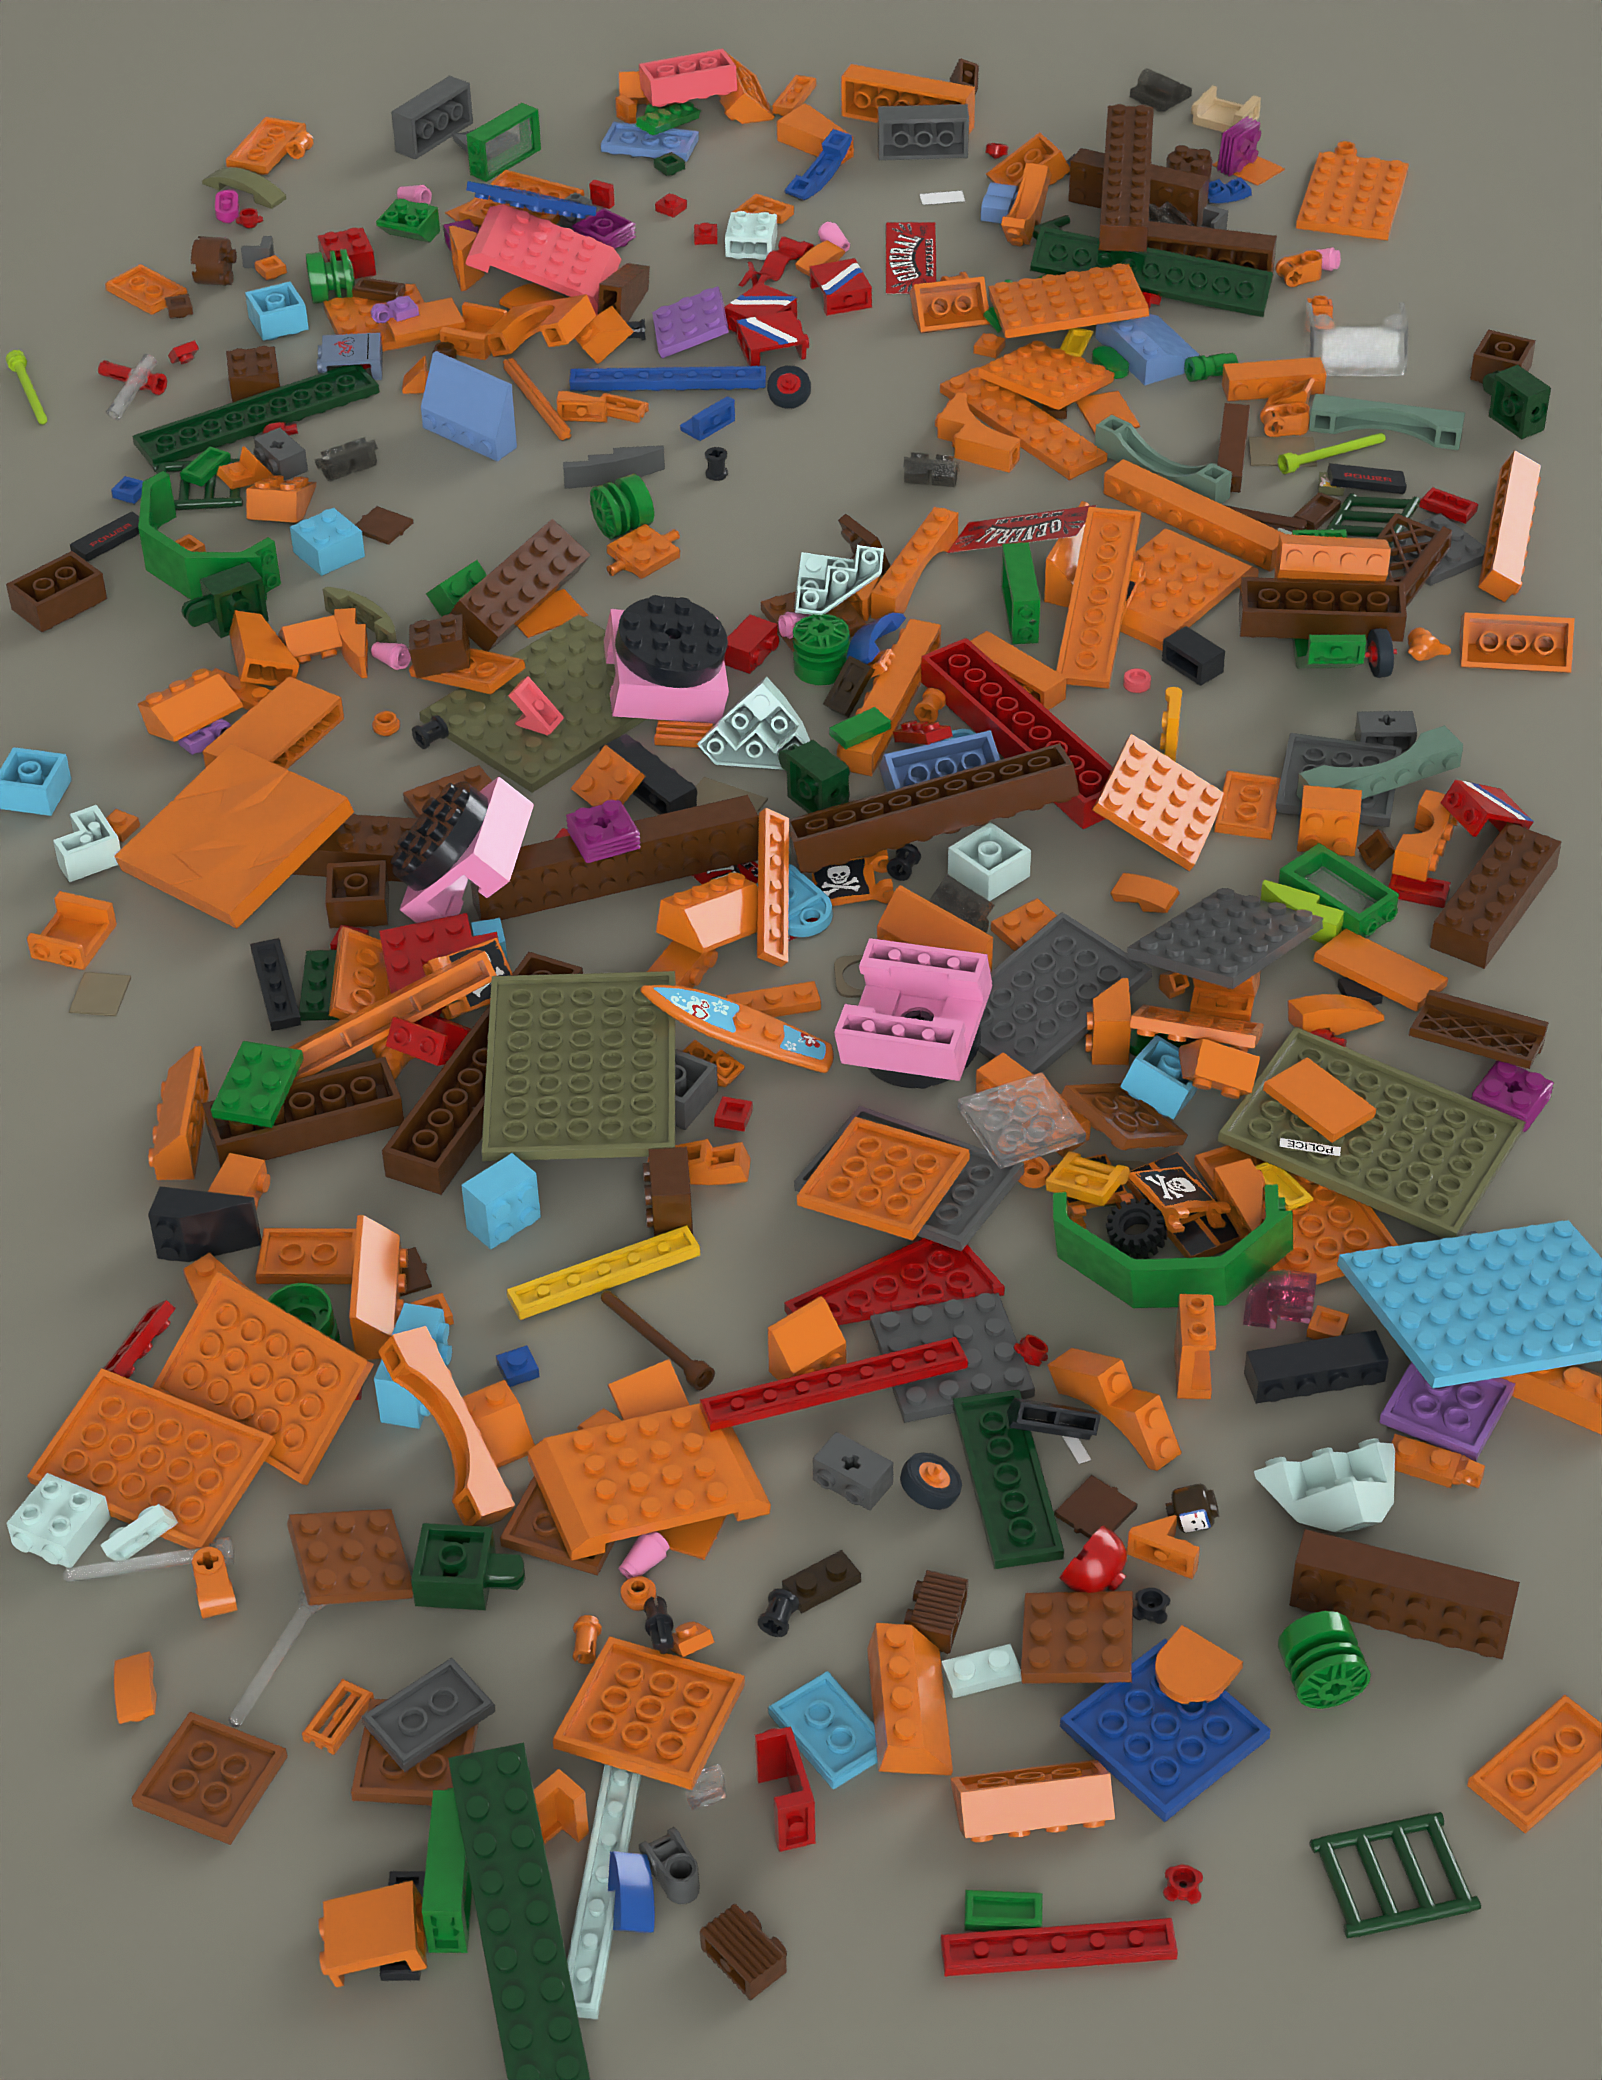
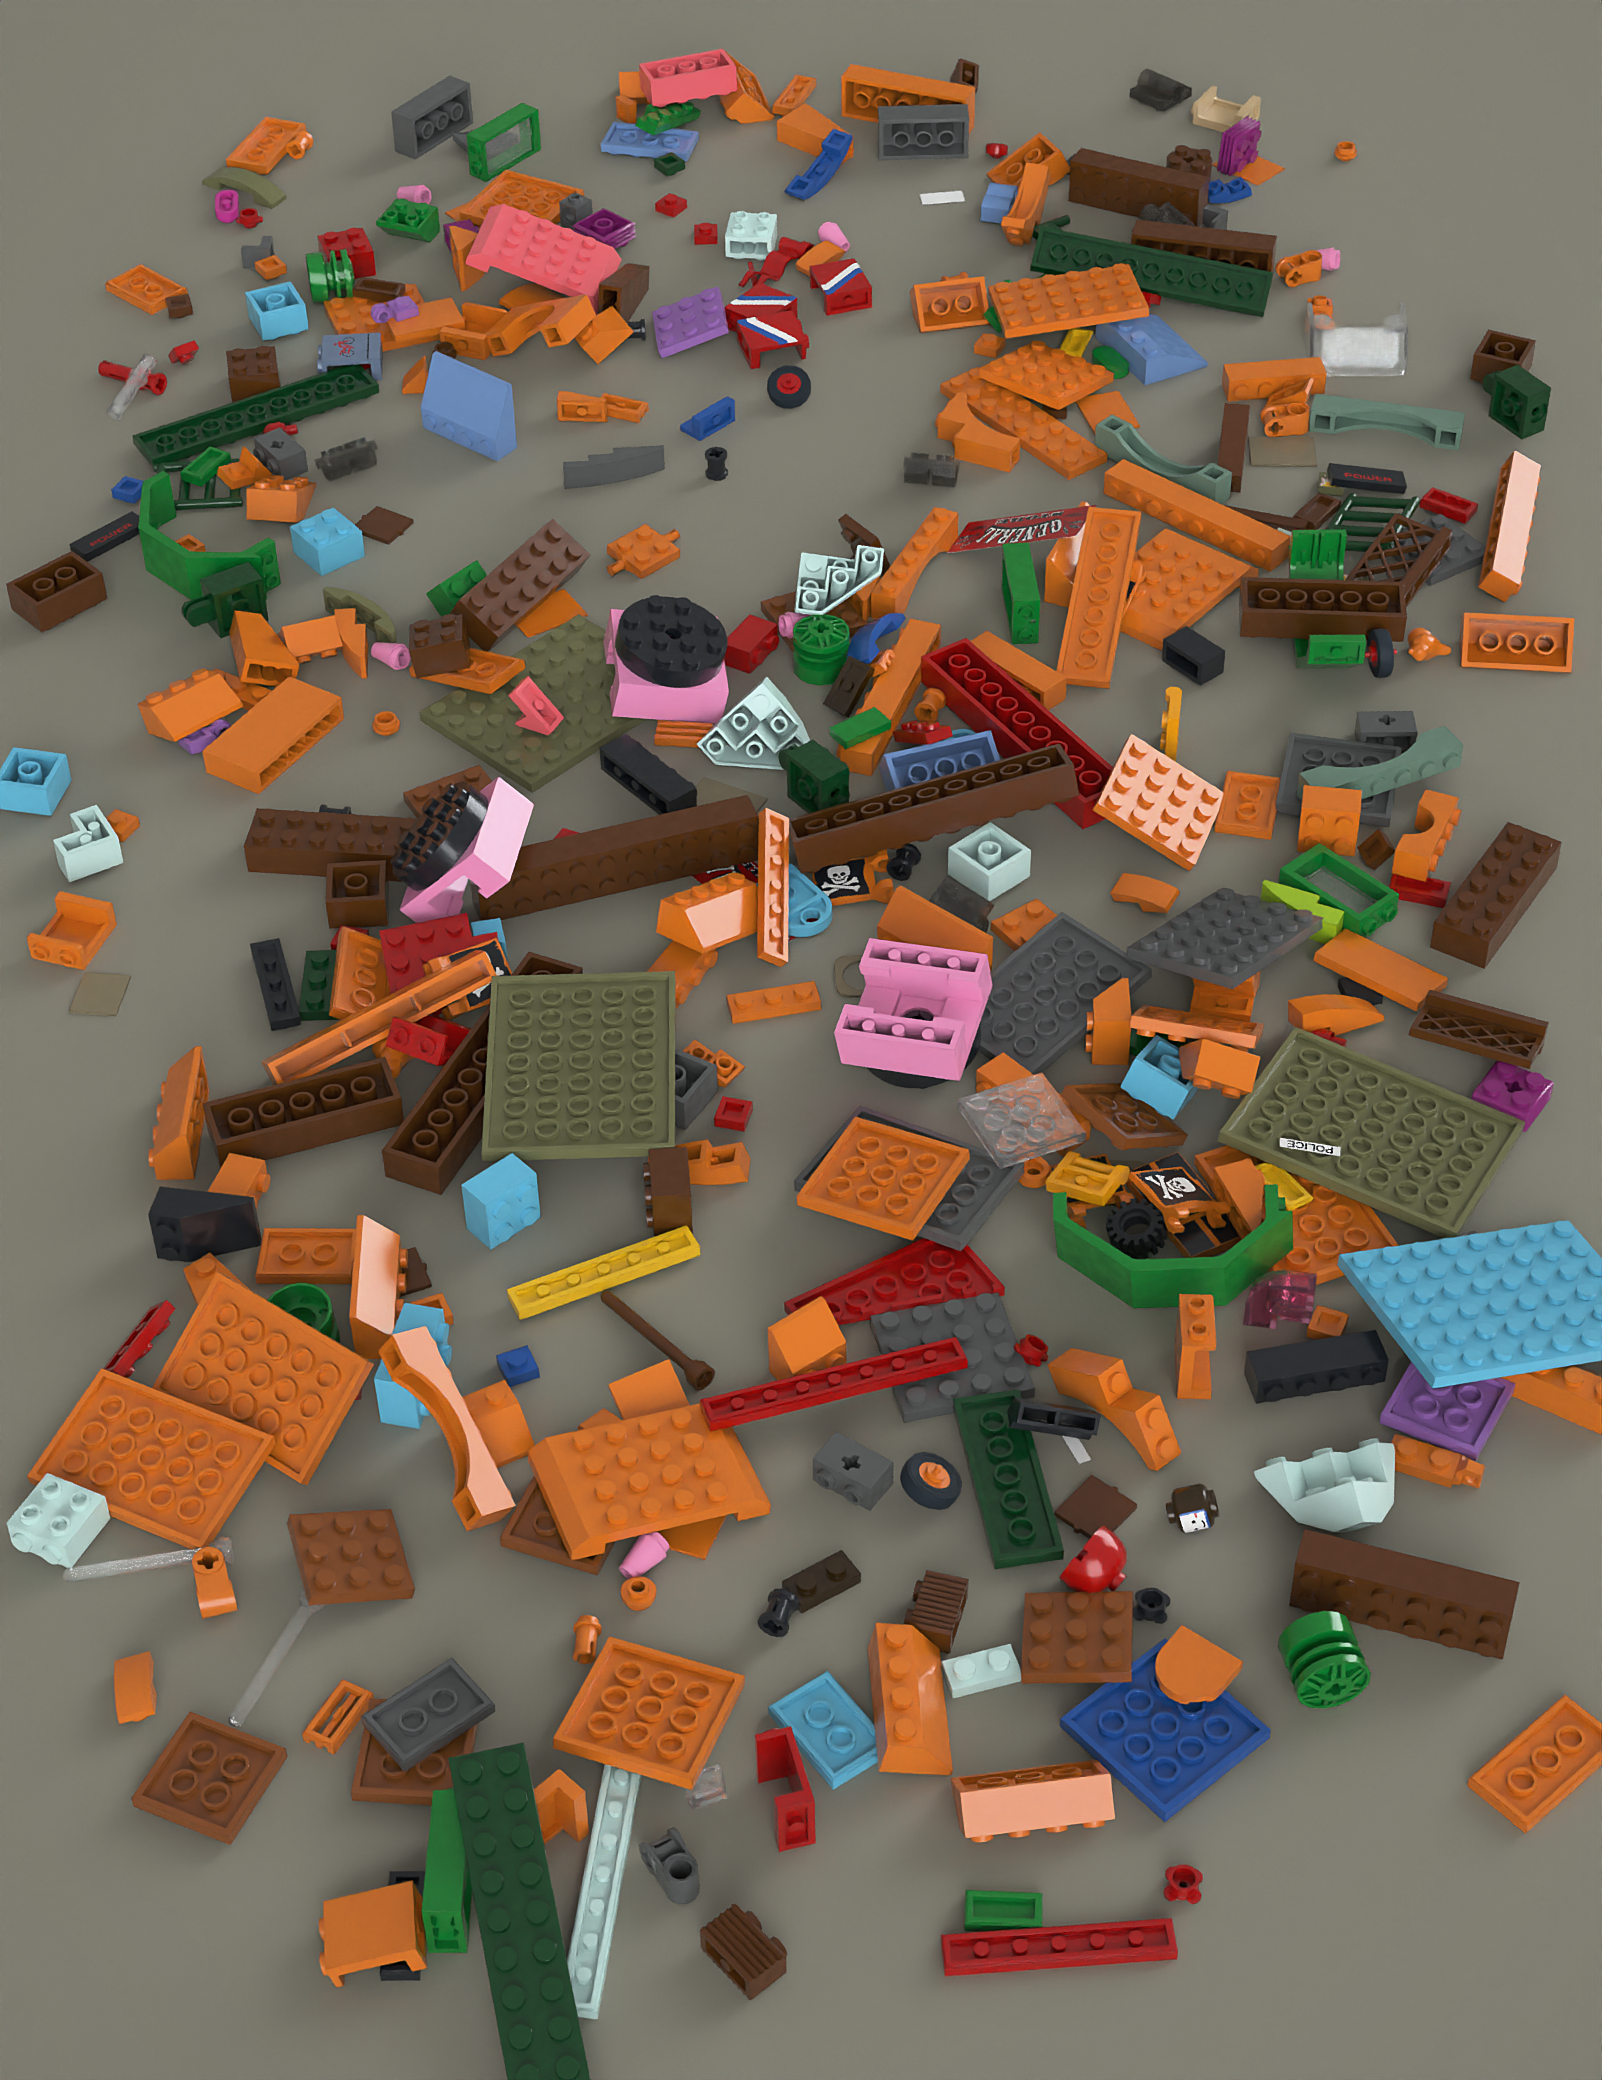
(17, 362): lime piece -> none
(132, 1538): light aqua plate -> none
(213, 260): reddish brown brick -> none
(234, 835): orange tile -> none
(257, 1084): green plate -> none
(421, 734): black bush -> none
(471, 1555): dark green brick -> none
(531, 200): blue plate -> none
(537, 399): orange axle -> none
(602, 194): red plate -> none
(603, 831): magenta brick -> none
(607, 779): orange plate -> none
(621, 505): green wheel -> none
(634, 1892): blue slope -> none
(659, 1624): black axle -> none
(668, 378): blue plate -> none
(691, 1638): orange plate -> none
(741, 1026): orange piece -> none
(760, 203): orange plate -> none
(909, 255): sticker -> none
(1126, 179): reddish brown brick -> none
(1137, 680): coral tile -> none
(1157, 1545): orange slope -> none
(1173, 983): orange piece -> none
(1202, 367): green axle -> none
(1290, 462): lime piece -> none
(1319, 1099): orange tile -> none
(1332, 558): orange slope -> none
(1352, 196): orange plate -> none
(1391, 1918): dark green bar -> none
(1476, 803): red panel -> none

